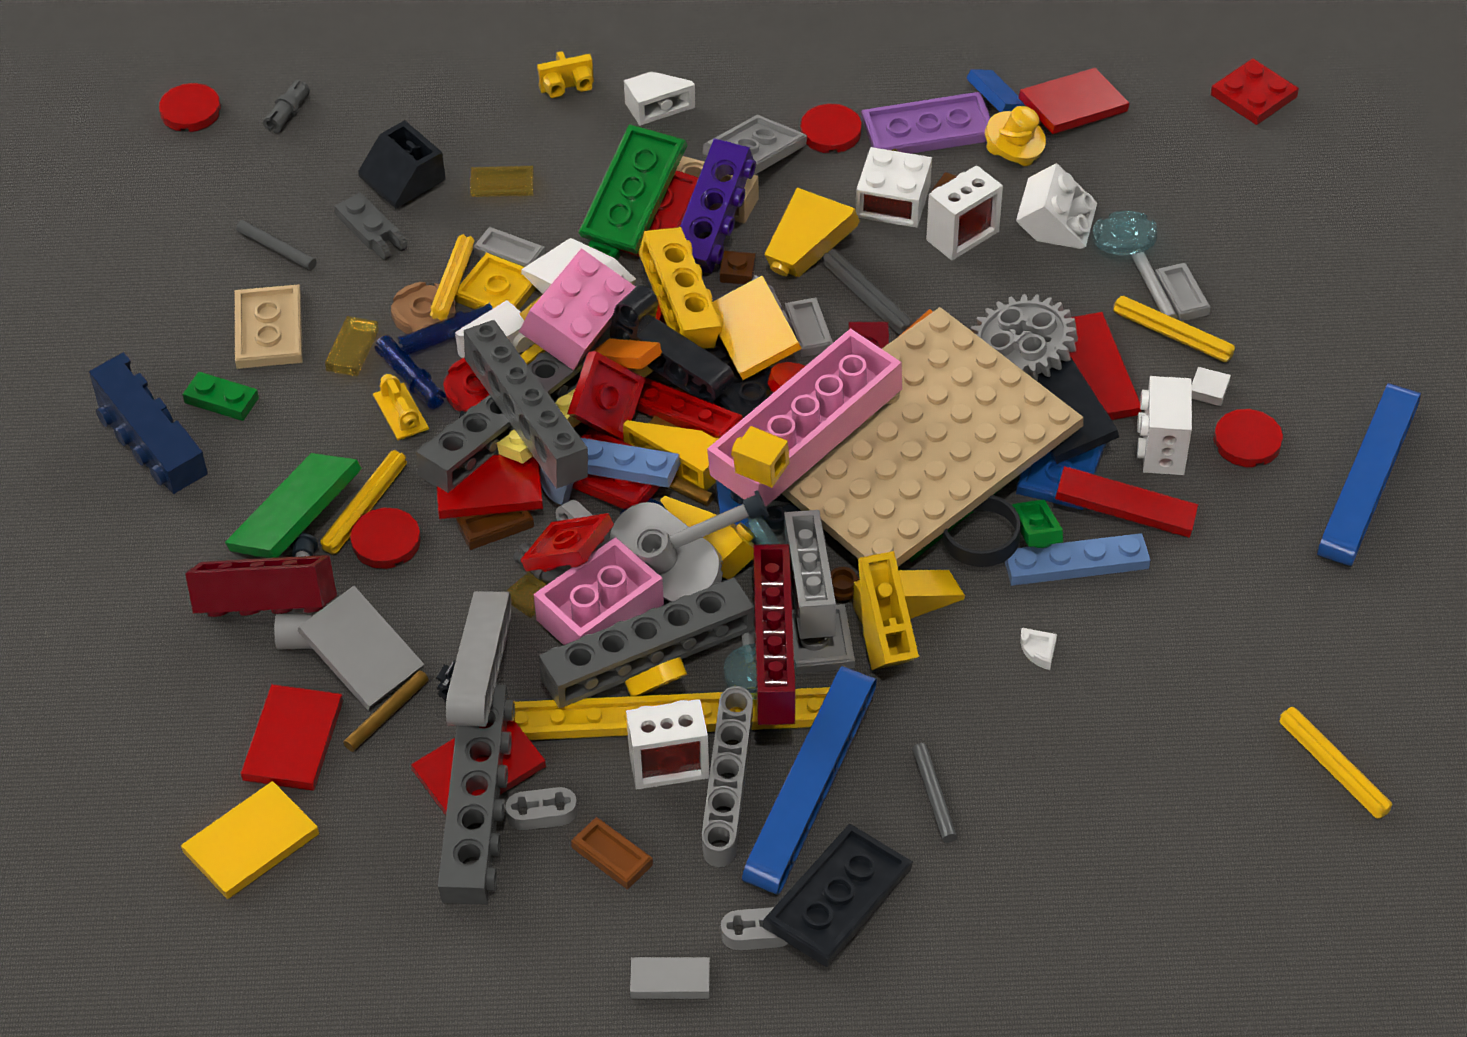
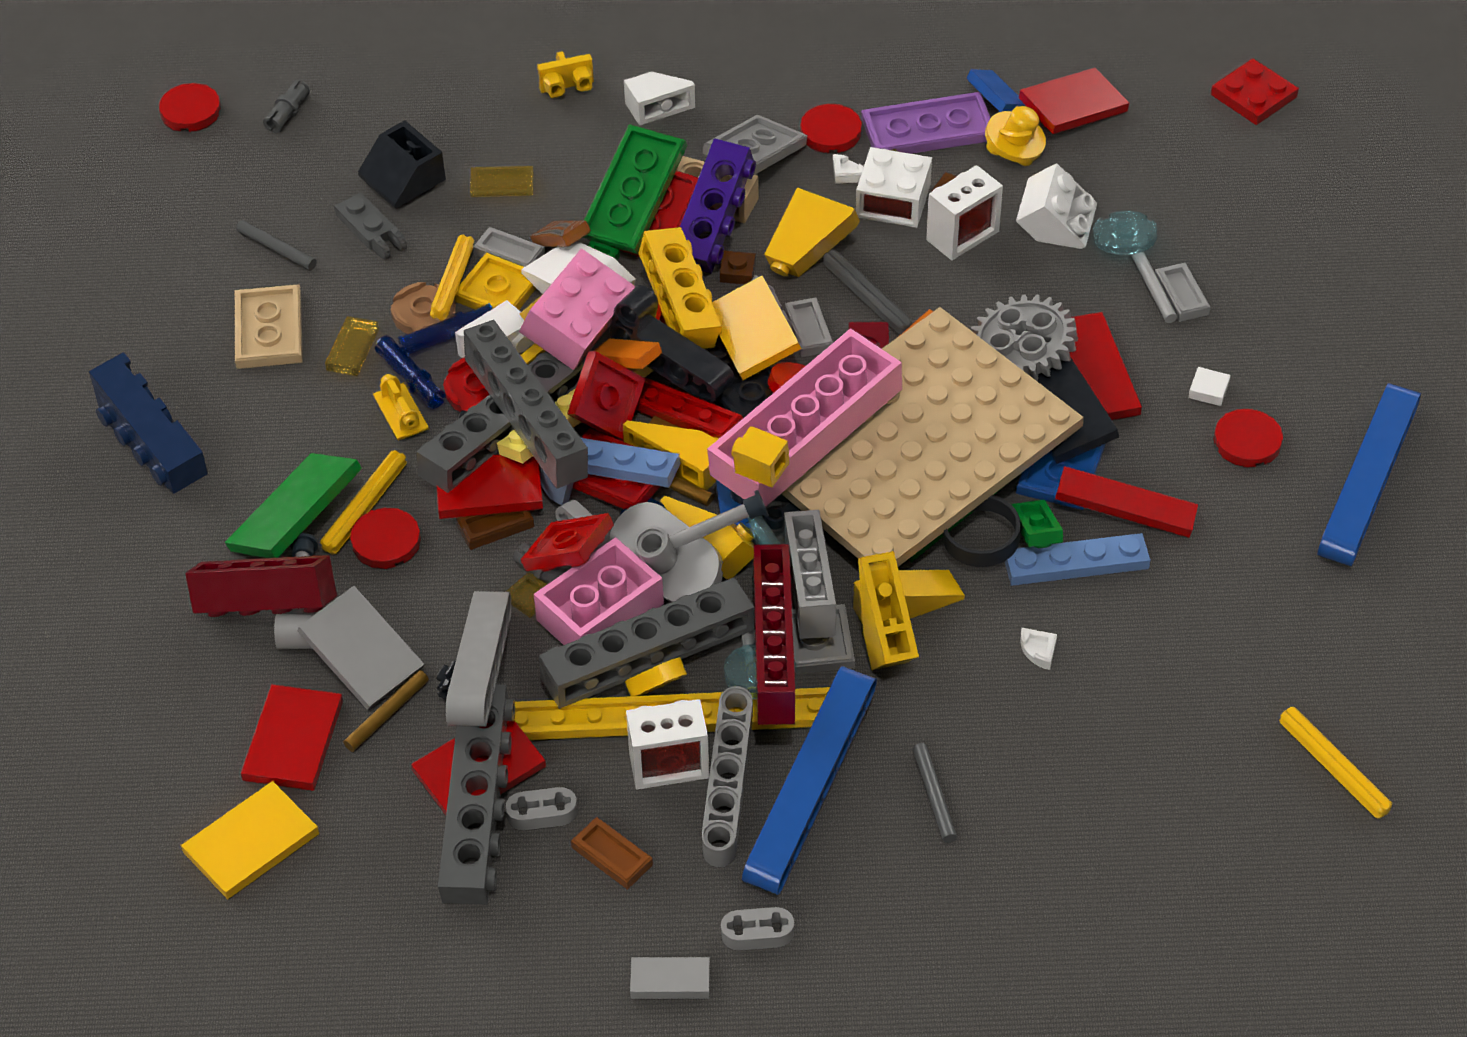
(220, 396): green plate -> none
(560, 233): none -> dark orange tile
(837, 895): black tile -> none
(843, 582): reddish brown plate -> none
(846, 170): none -> white tile
(1165, 425): white piece -> none
(1174, 329): yellow axle -> none

